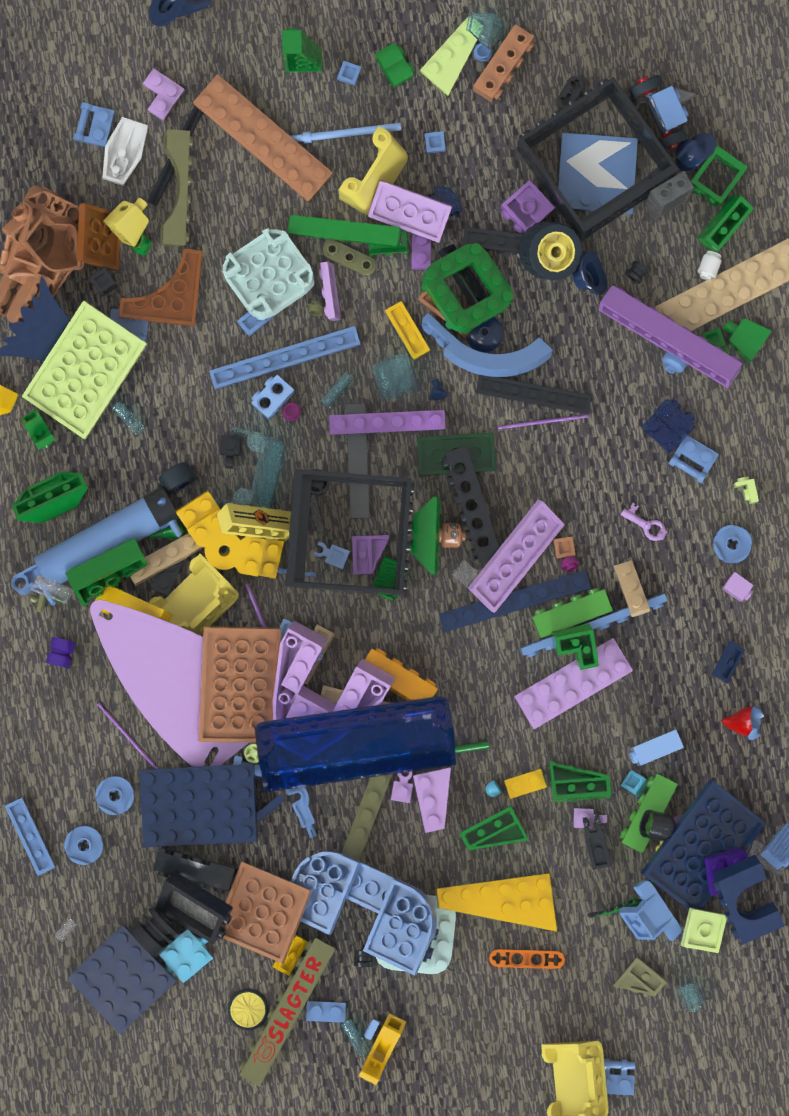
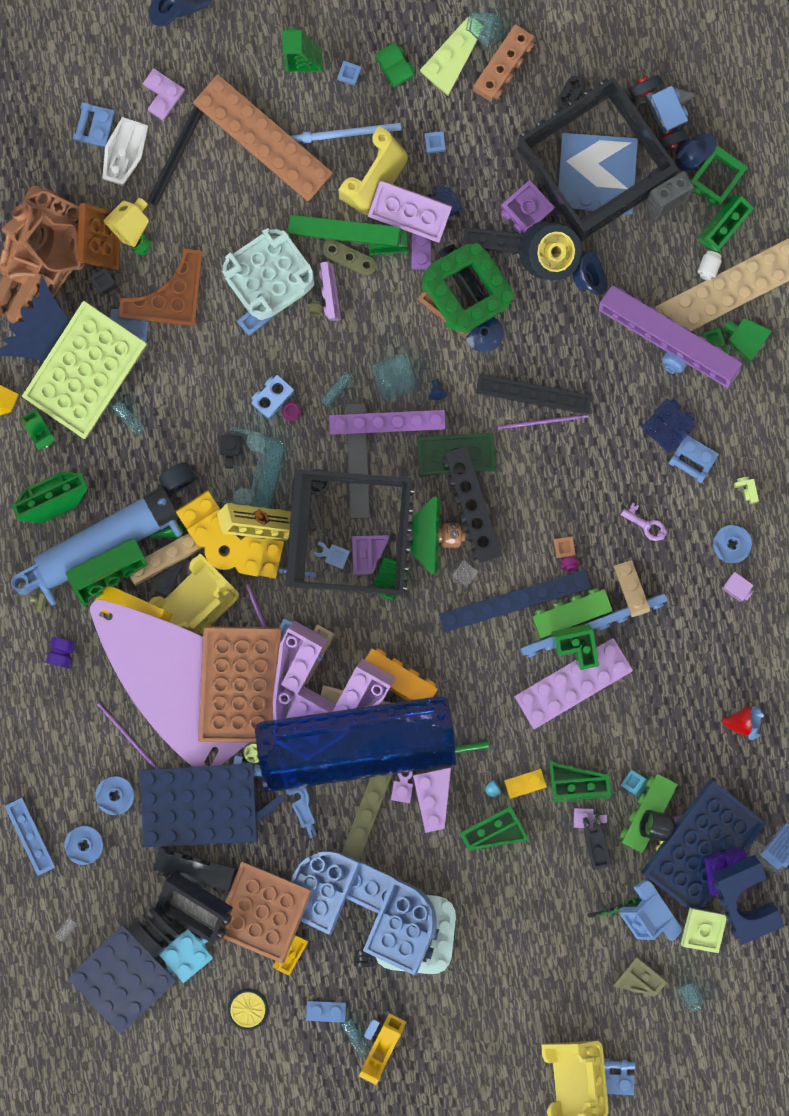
(51, 589): clear plate -> none
(176, 147): olive arch -> none
(284, 357): medium blue plate -> none
(289, 1008): olive brick -> none
(407, 330): yellow plate -> none
(481, 53): medium blue plate -> none
(483, 363): medium blue arch -> none
(512, 900): yellow wing -> none
(516, 556): lavender plate -> none
(526, 962): orange beam -> none
(636, 272): black wheel -> none
(655, 748): light blue brick -> none
(728, 662): dark blue plate -> none

